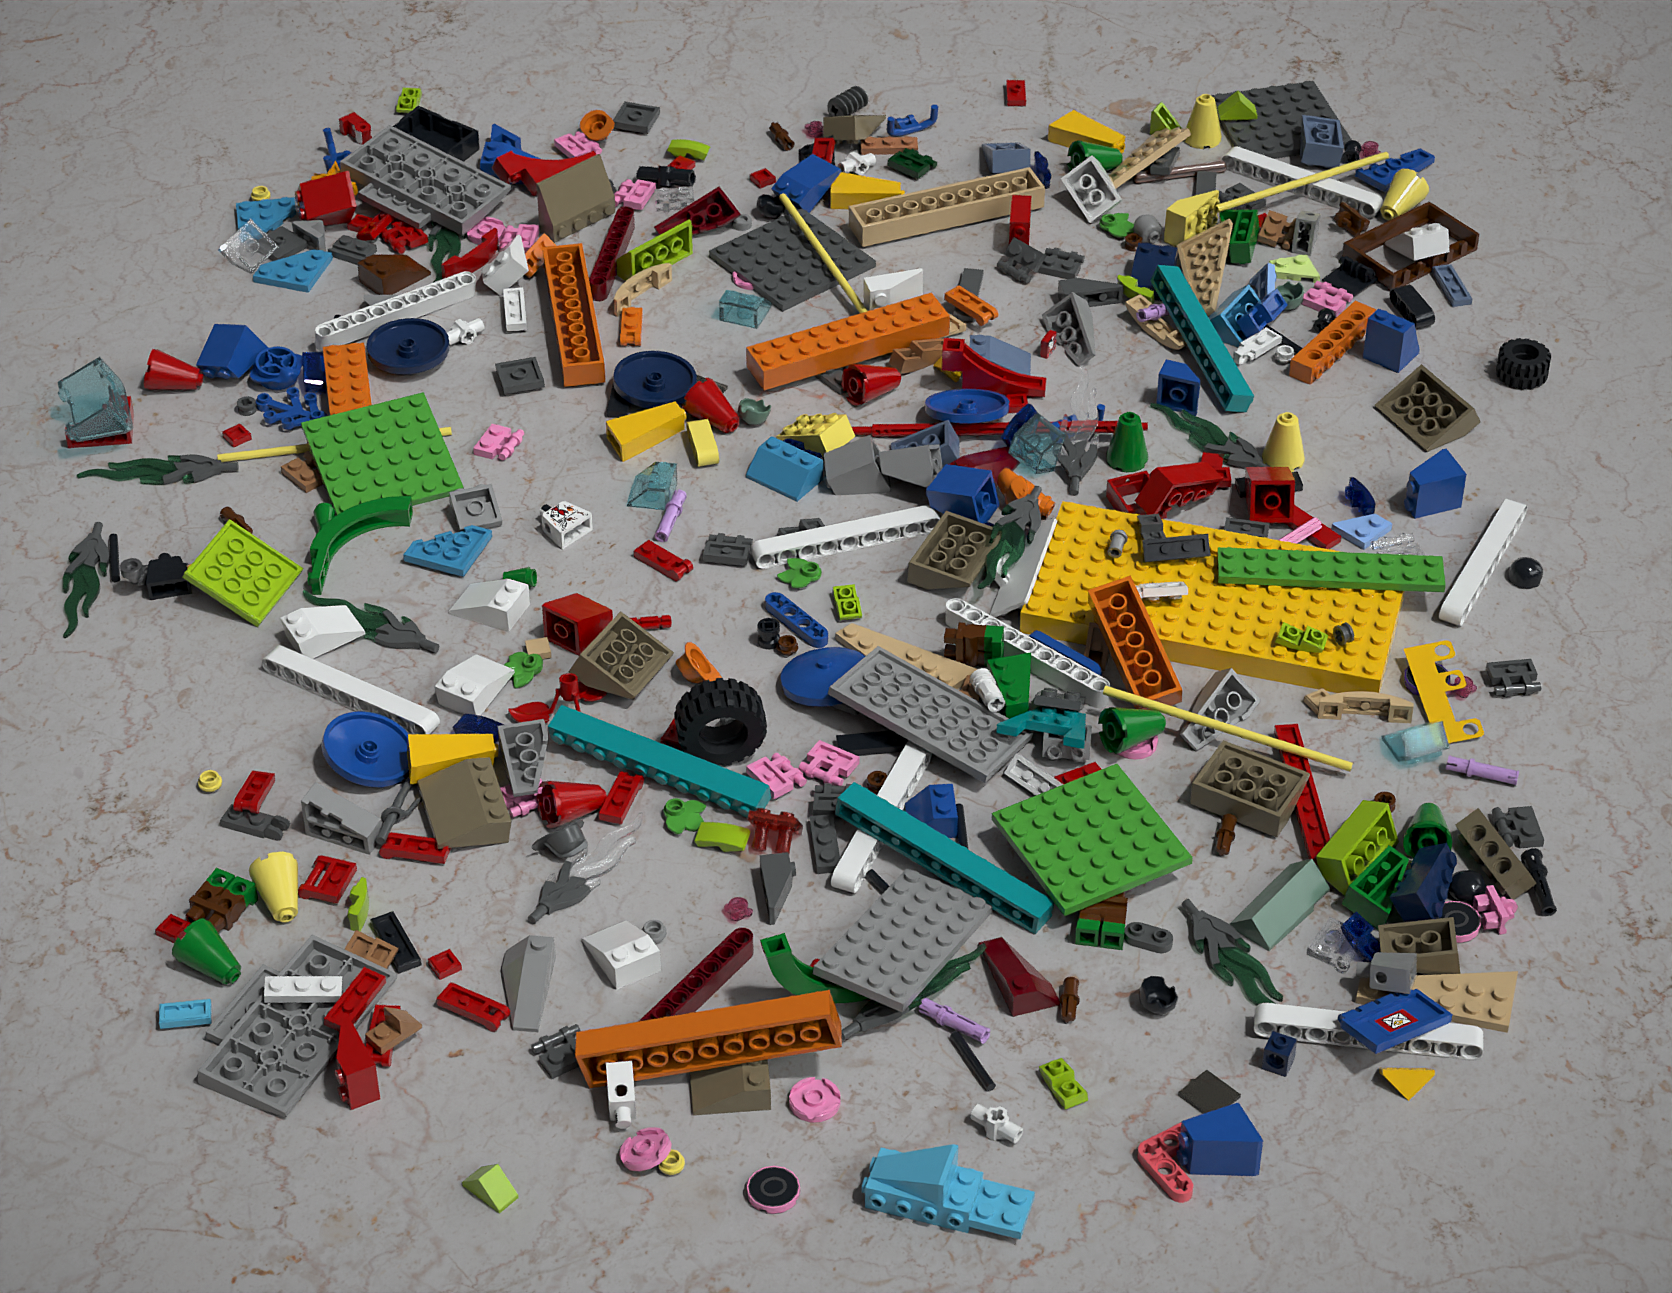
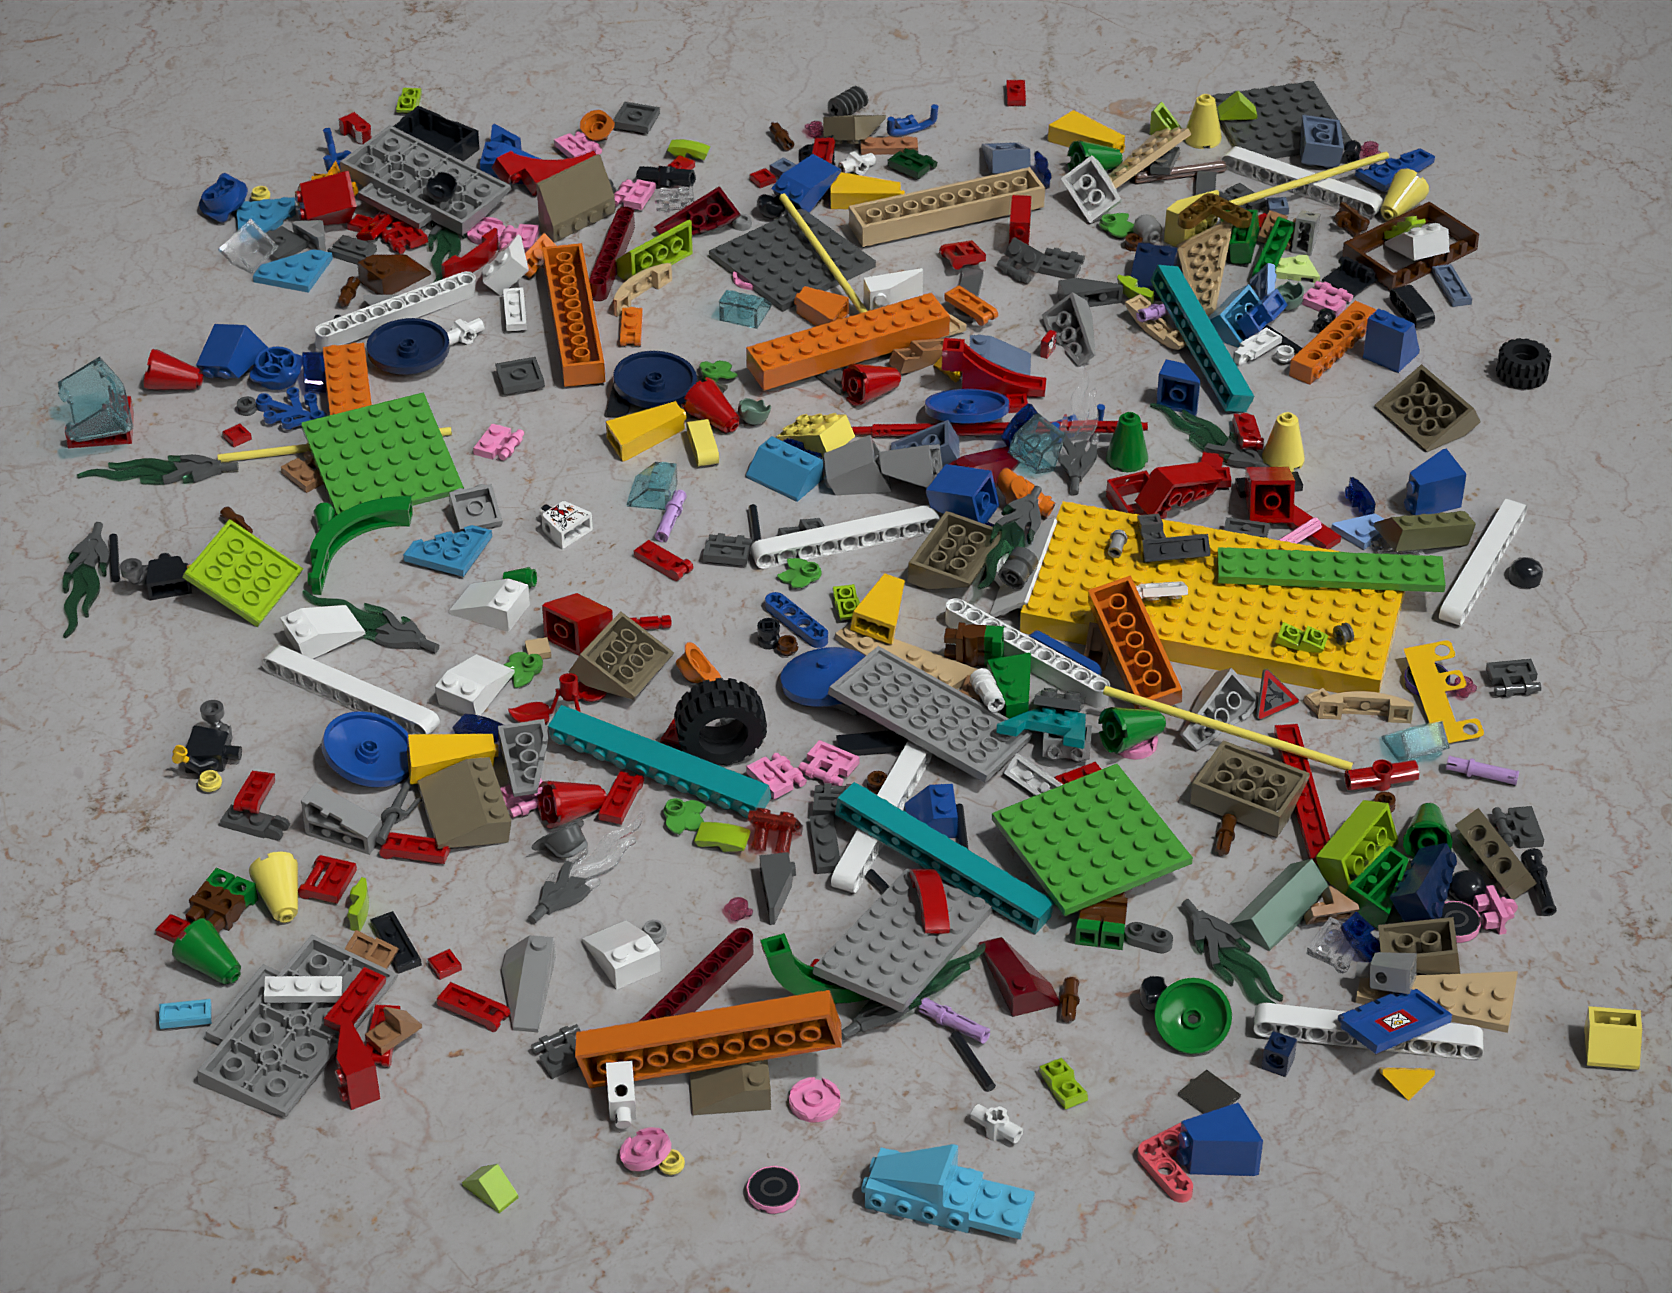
(209, 746): none -> black torso
(223, 197): none -> blue piece
(348, 292): none -> reddish brown axle
(441, 187): none -> black hair
(716, 370): none -> bright green plate
(754, 520): none -> black bar
(781, 166): none -> sand blue plate
(821, 306): none -> orange slope
(879, 610): none -> yellow slope
(932, 900): none -> red slope
(968, 253): none -> red plate
(1018, 567): none -> dark grey wheel
(1197, 999): none -> green dish
(1213, 204): none -> pearl gold beam
(1247, 431): none -> red plate
(1273, 696): none -> piece
(1275, 244): none -> green slope
(1278, 205): none -> sand blue plate
(1334, 906): none -> medium nougat slope
(1381, 775): none -> red piece
(1405, 226): none -> lime slope
(1427, 530): none -> olive slope
(1613, 1037): none -> light yellow slope

